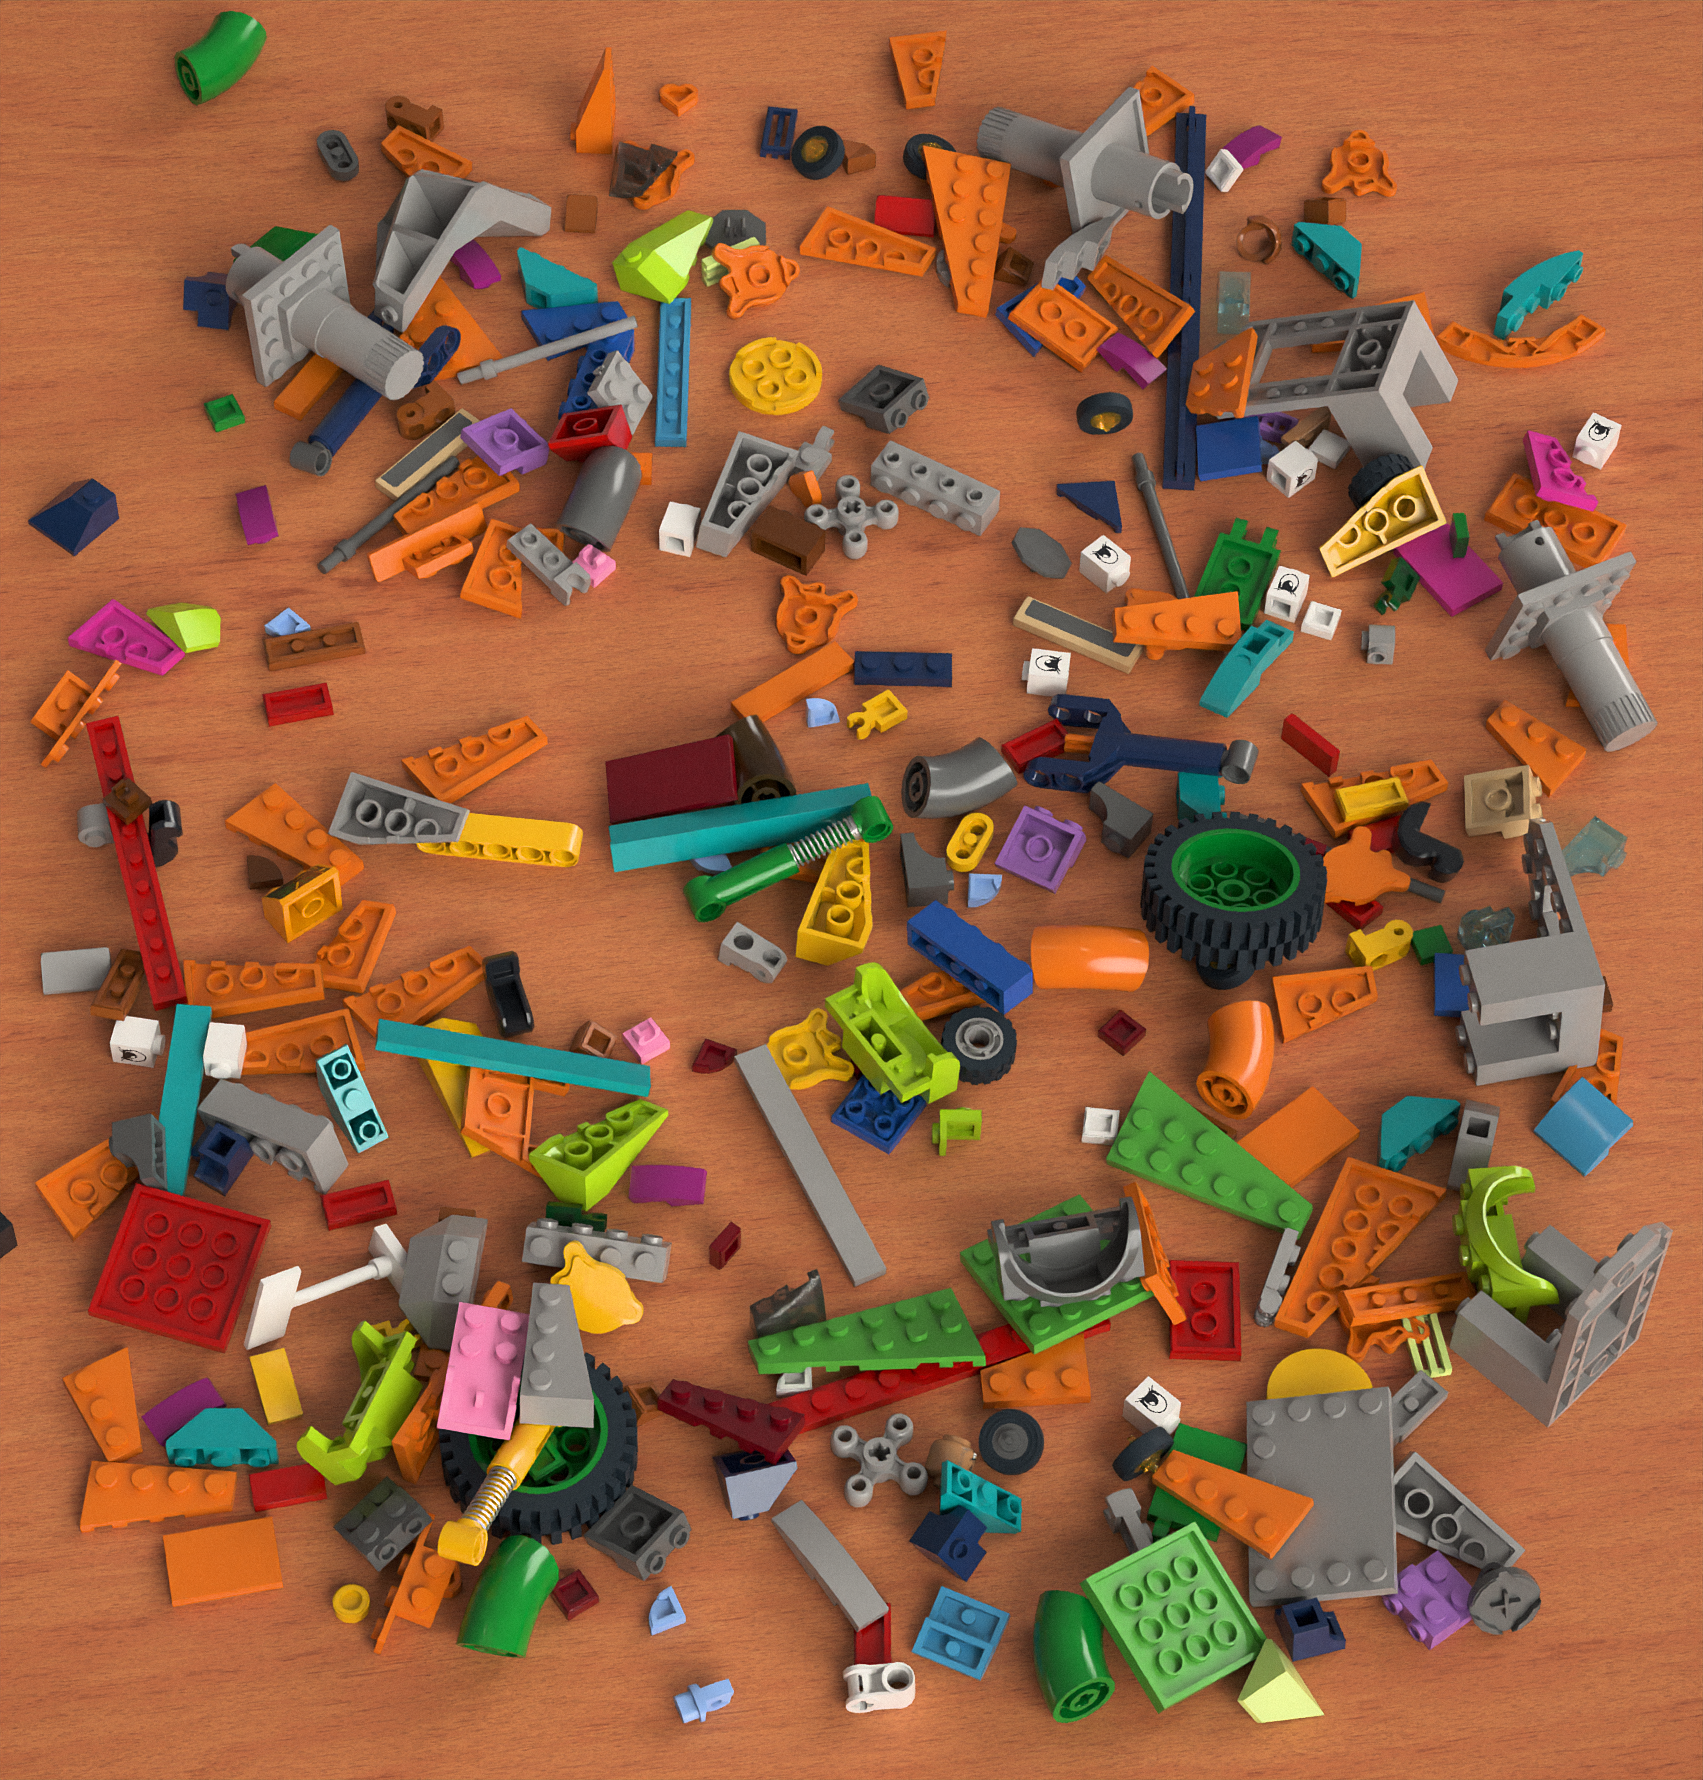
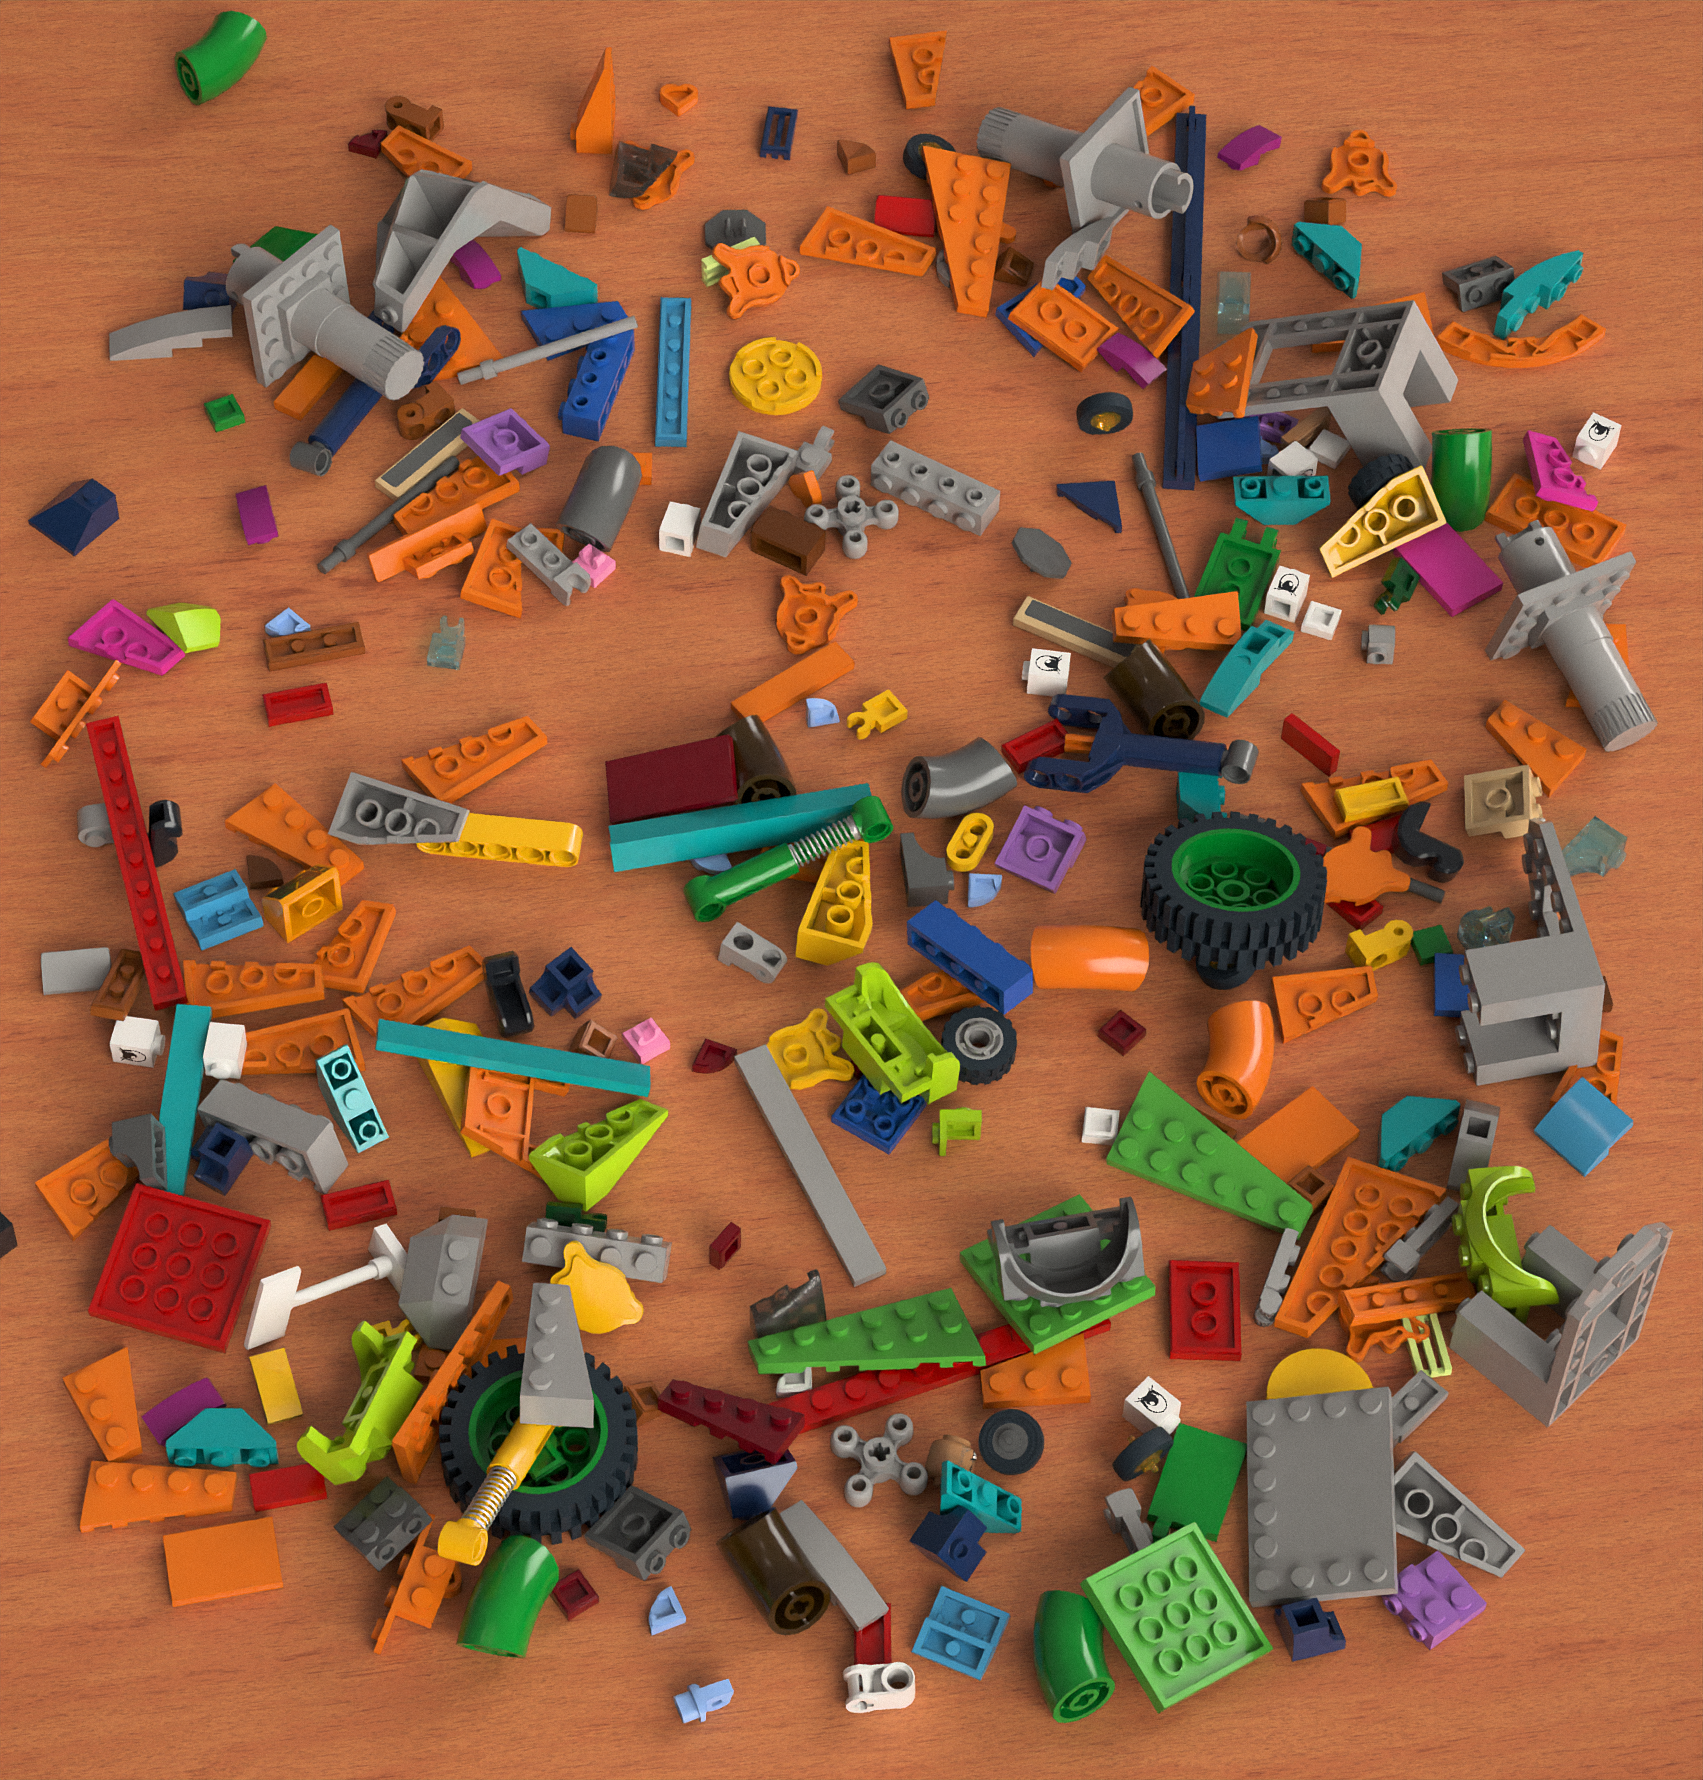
(127, 801): reddish brown tile -> none
(172, 331): none -> light grey slope
(218, 909): none -> dark azure slope
(342, 159): dark grey plate -> none
(351, 1603): yellow tile -> none
(368, 144): none -> dark red tile
(448, 646): none -> clear light blue plate
(484, 1371): bright pink hinge -> none
(566, 985): none -> dark blue brick
(589, 429): red slope -> none
(618, 385): light grey plate -> none
(661, 259): lime wedge -> none
(667, 1183): magenta slope -> none
(776, 1573): none -> dark brown brick
(818, 152): black wheel -> none
(903, 669): dark blue plate -> none
(1105, 564): white brick -> none
(1123, 820): dark grey arch -> none
(1155, 1260): orange wing -> none
(1156, 694): none -> dark brown brick
(1224, 170): white tile -> none
(1239, 1504): orange wing -> none
(1276, 1689): yellowish green slope -> none
(1281, 498): none -> teal slope
(1313, 1188): none -> dark orange slope
(1405, 1255): none -> light grey plate
(1459, 535): green tile -> none
(1462, 475): none -> green brick
(1479, 282): none -> dark grey bracket
(1503, 1599): dark grey tile -> none

